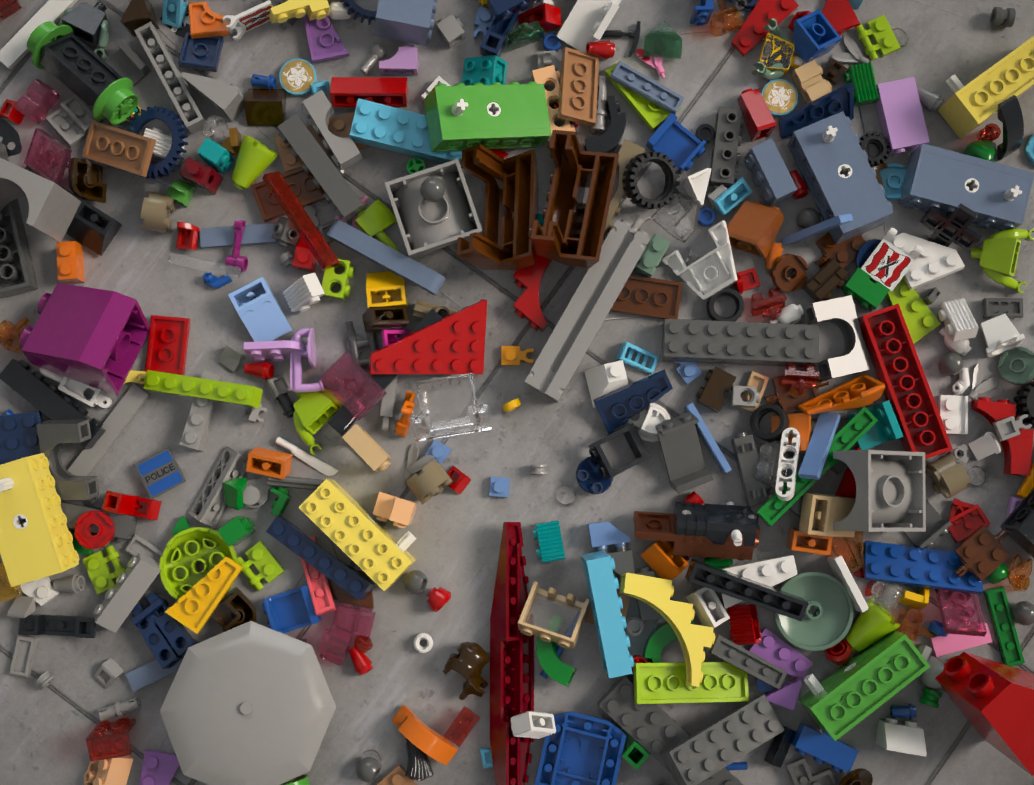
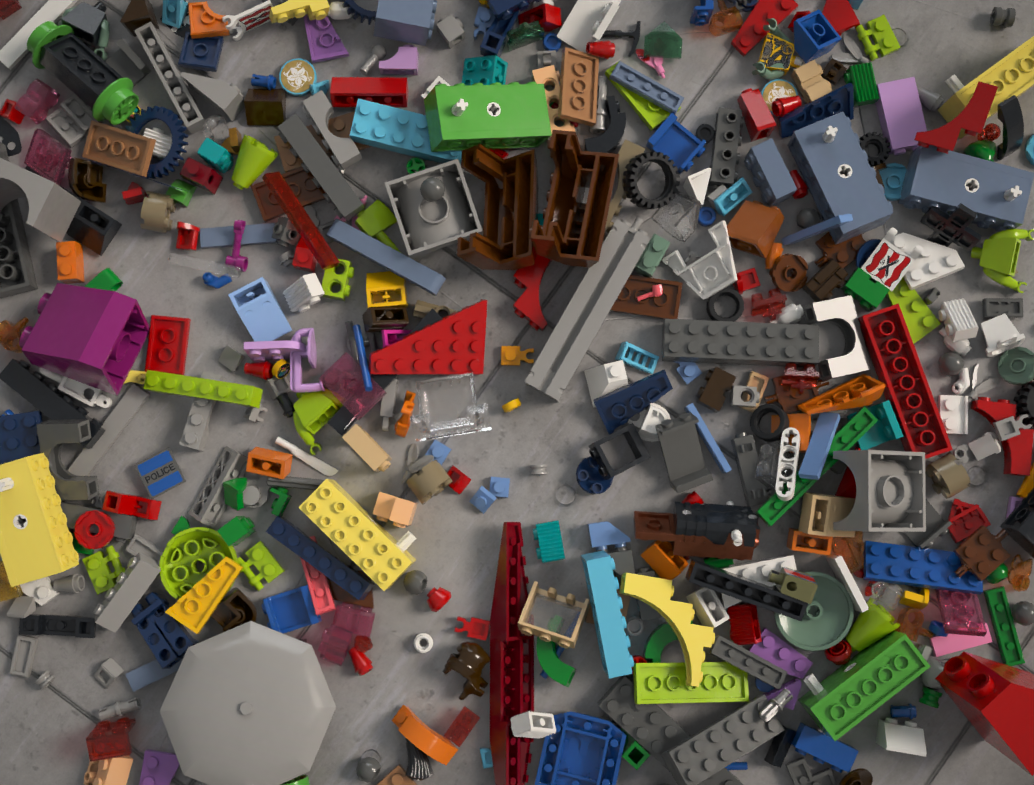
(106, 281): none -> green beam
(134, 194): none -> red tile
(281, 369): none -> tile
(362, 358): none -> blue bar
(476, 628): none -> red plate
(482, 499): none -> medium blue plate
(657, 291): none -> coral hand
(775, 705): none -> light grey axle
(784, 105): none -> red cone
(794, 584): none -> olive torso
(970, 119): none -> red arch

